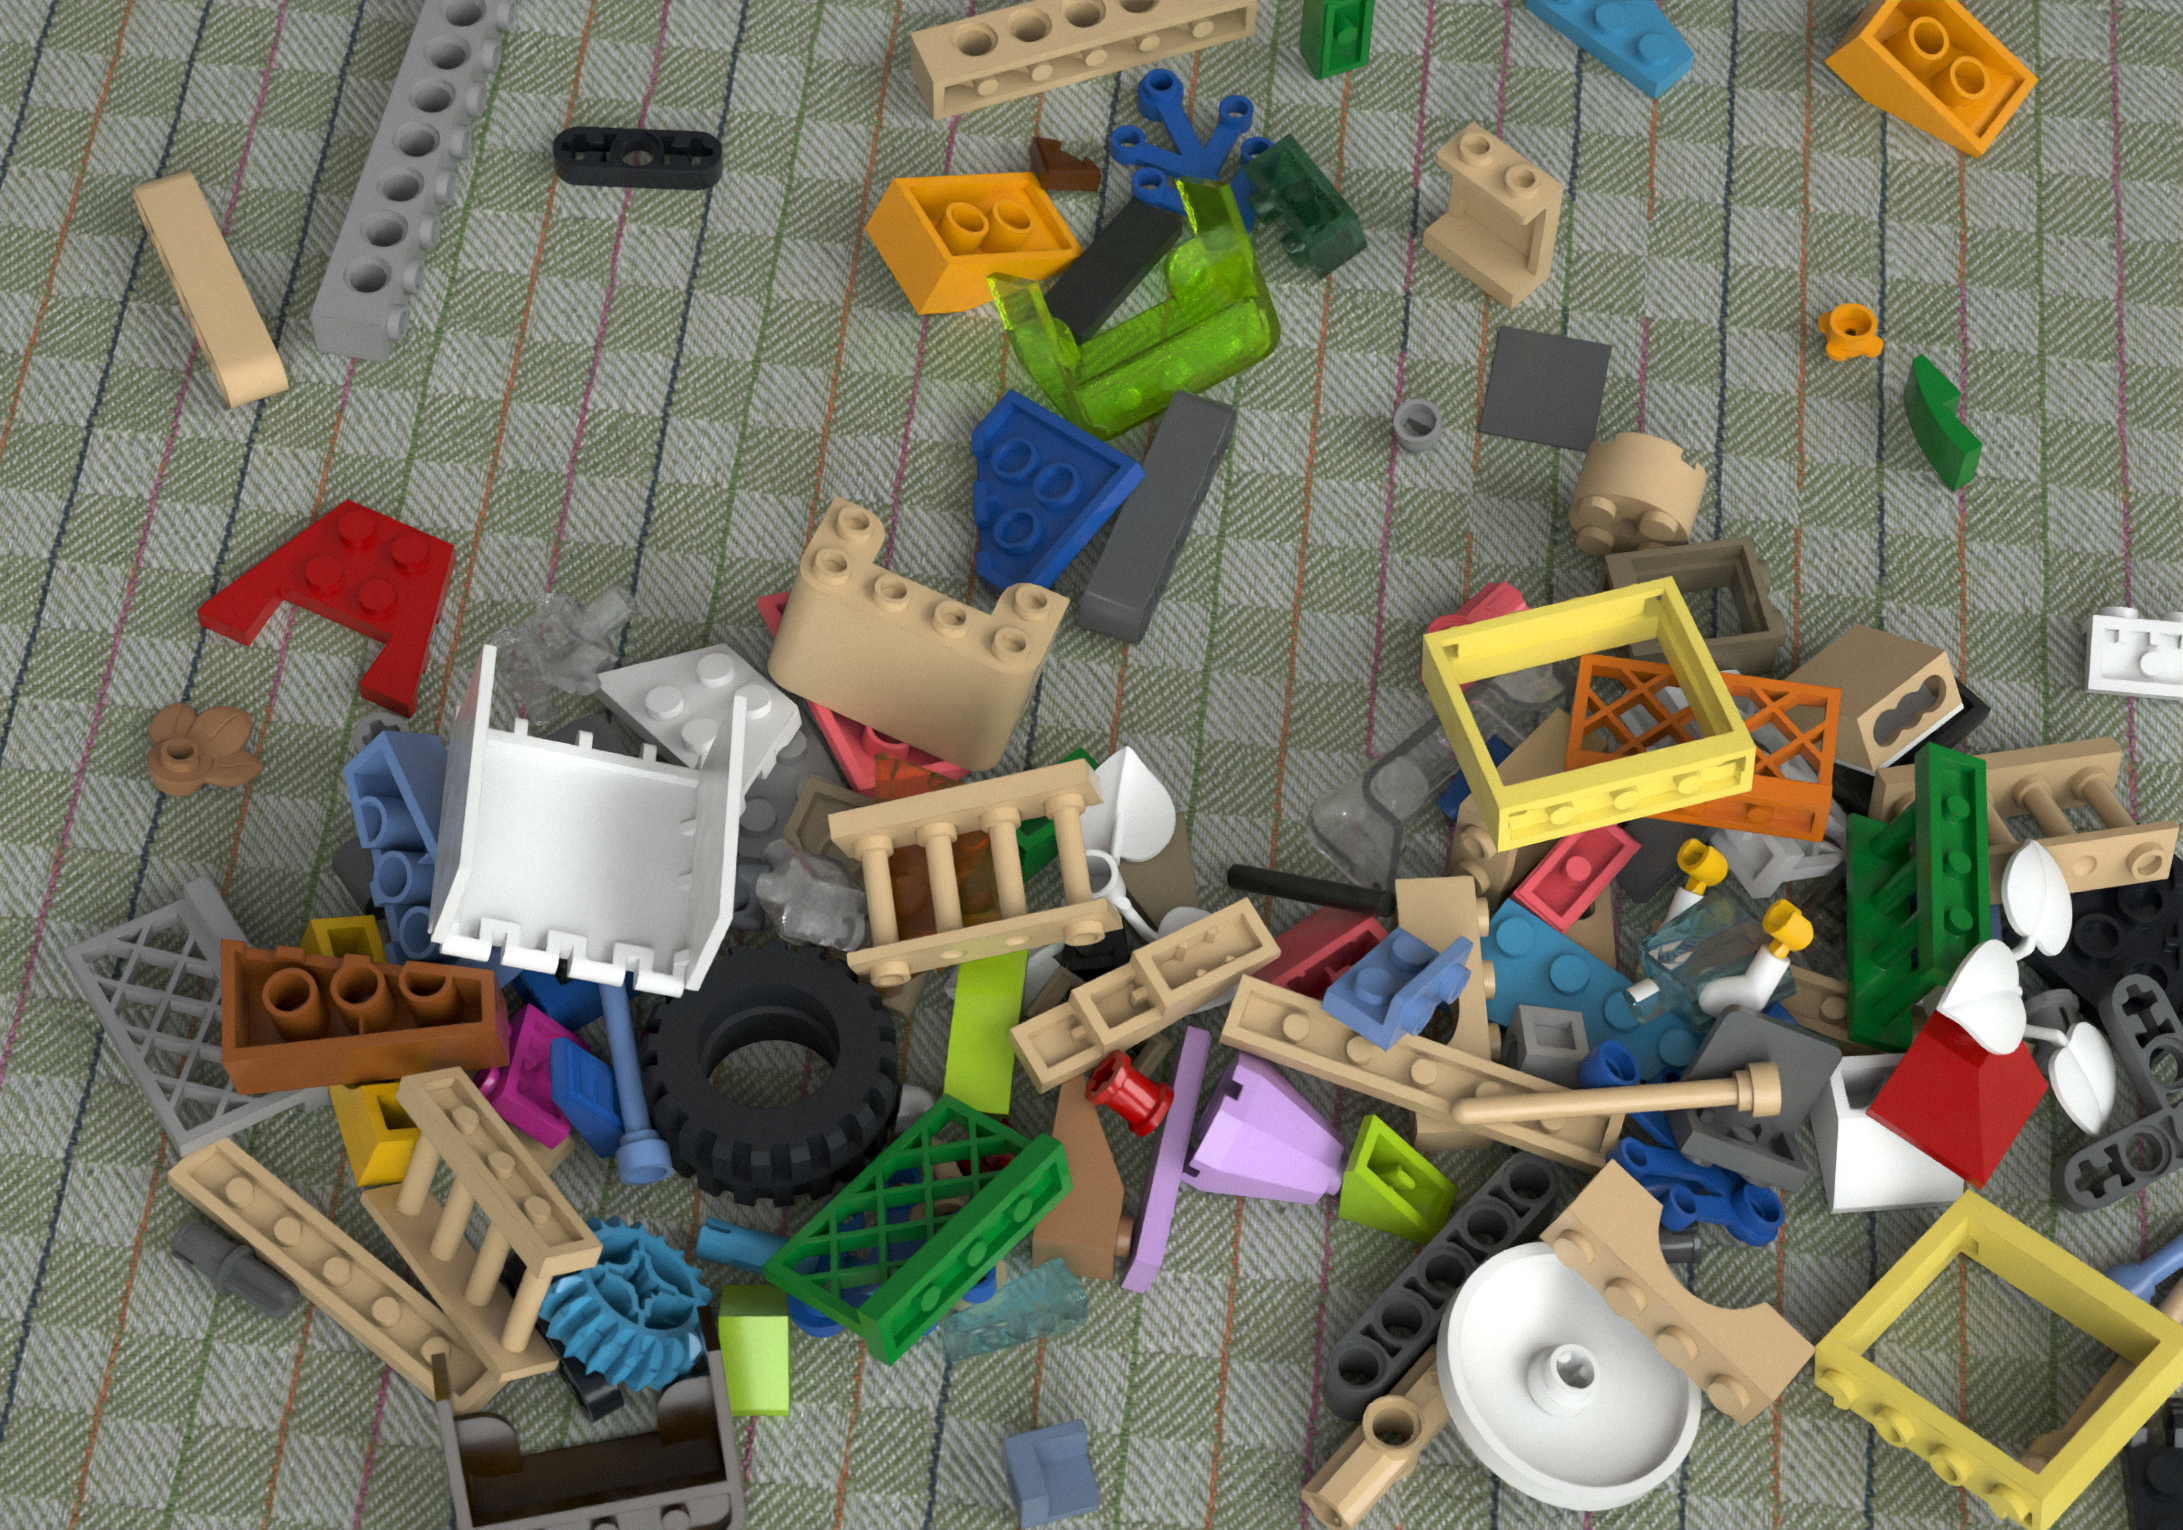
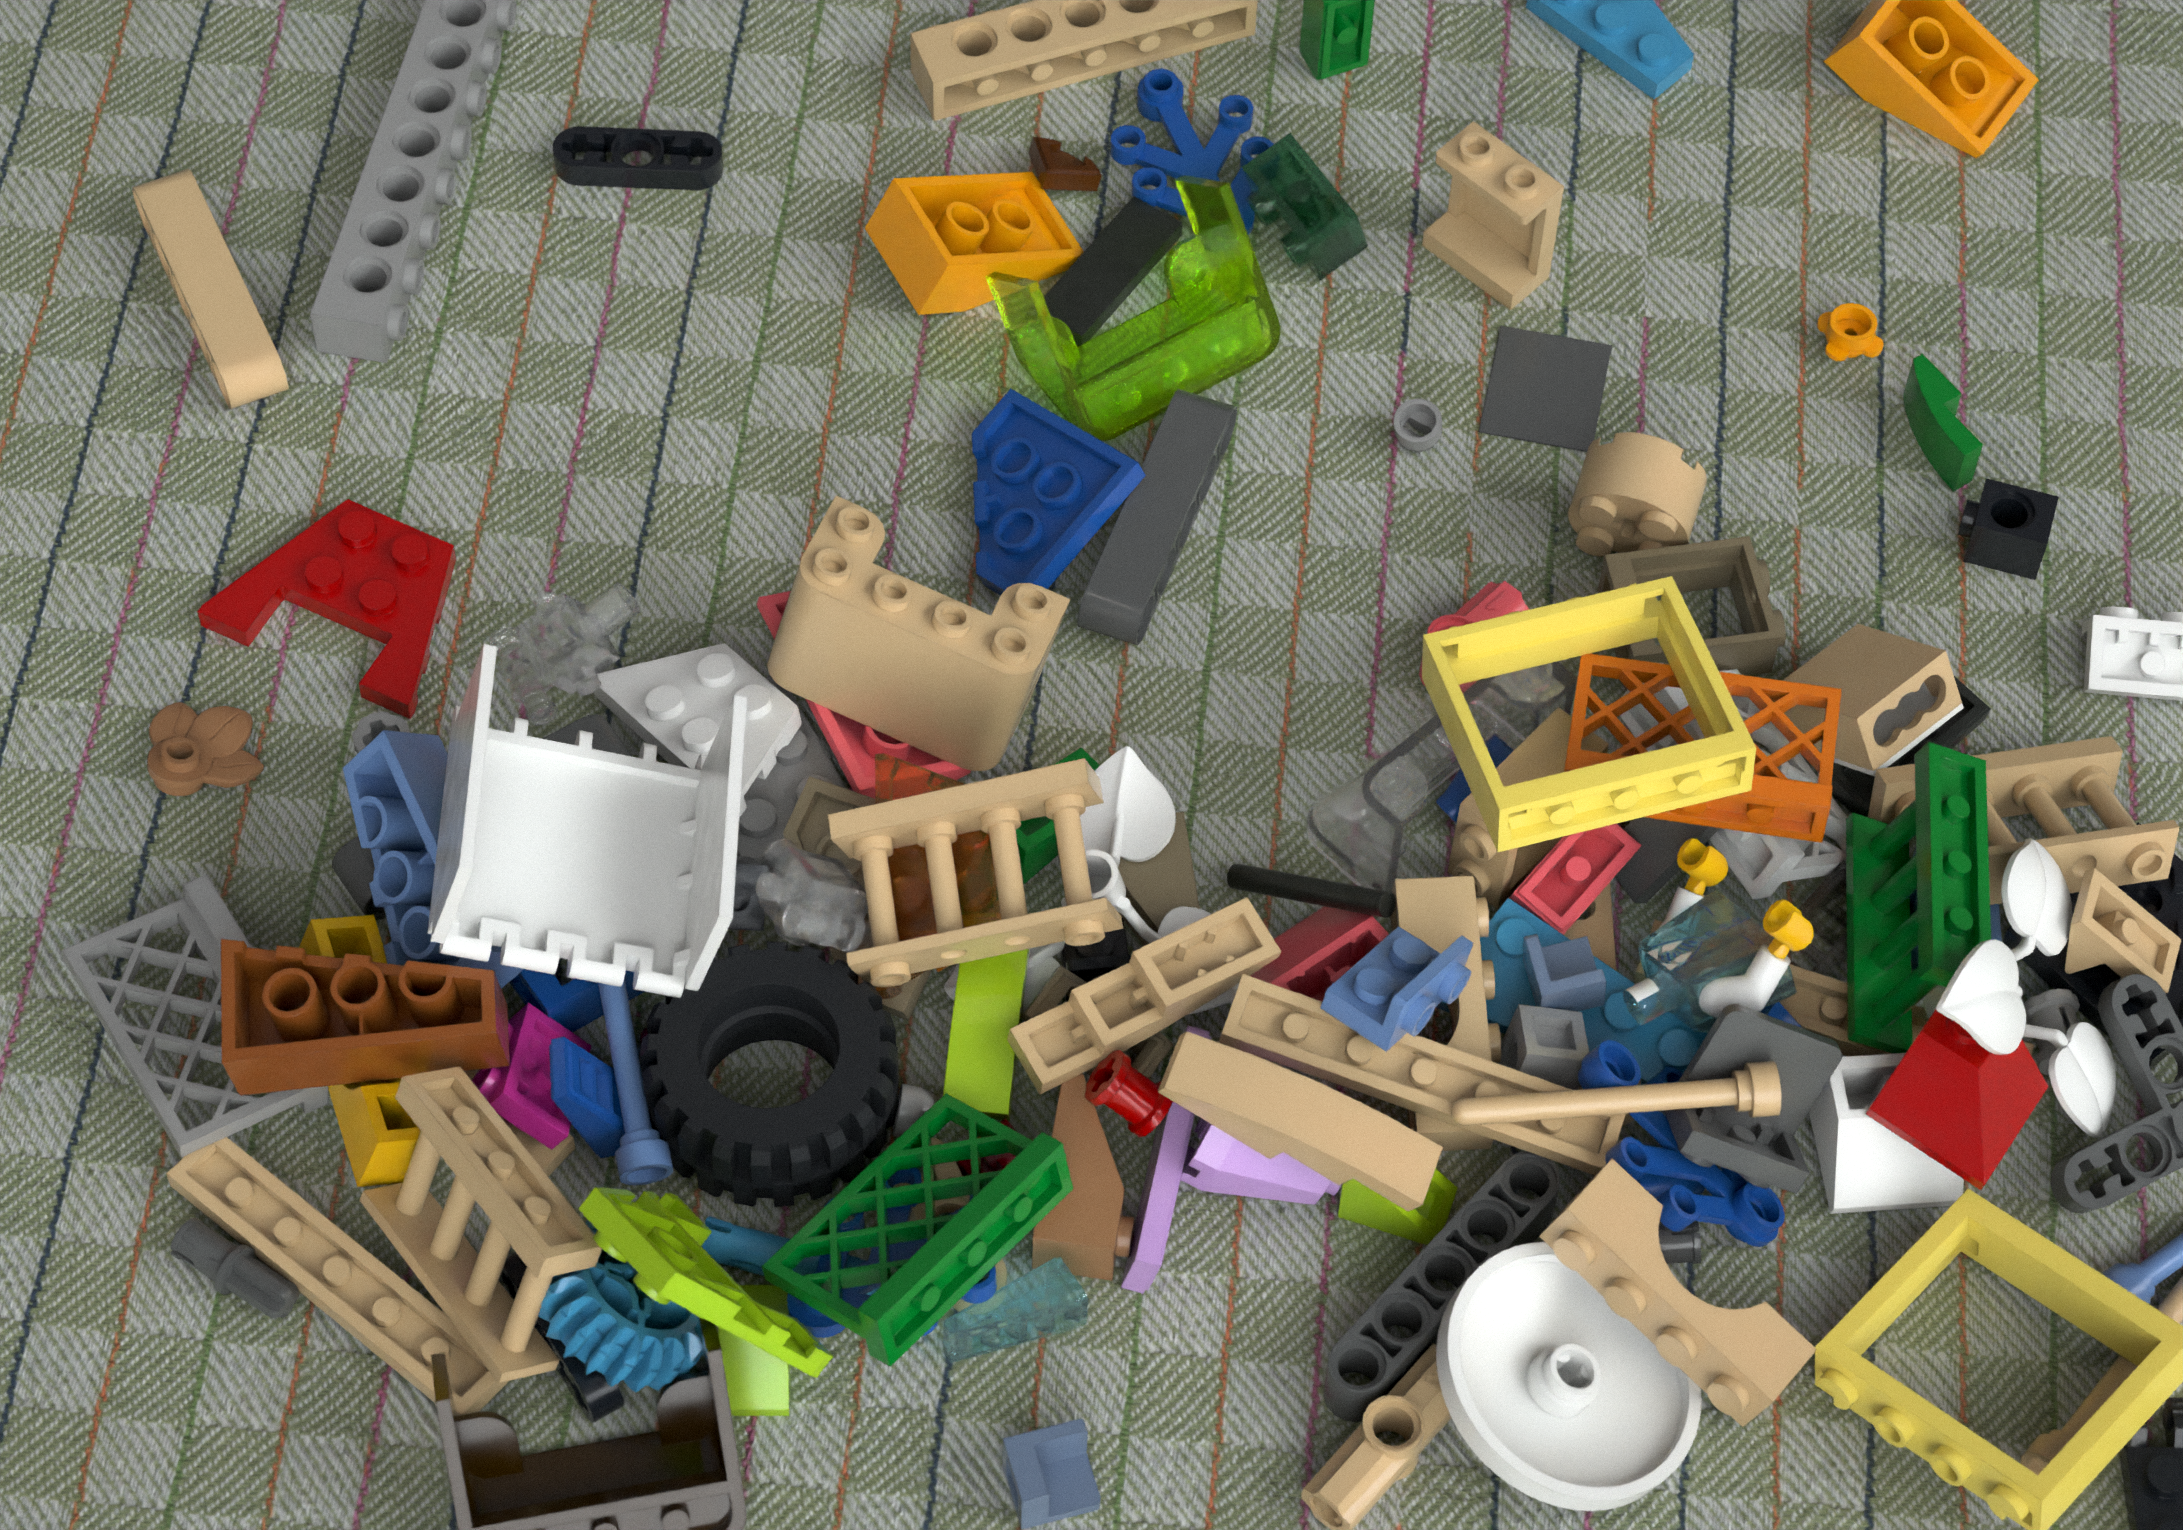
(665, 1249): none -> lime wing
(1296, 1115): none -> tan slope
(1563, 974): none -> sand blue panel
(2008, 528): none -> black brick
(2118, 932): none -> tan slope

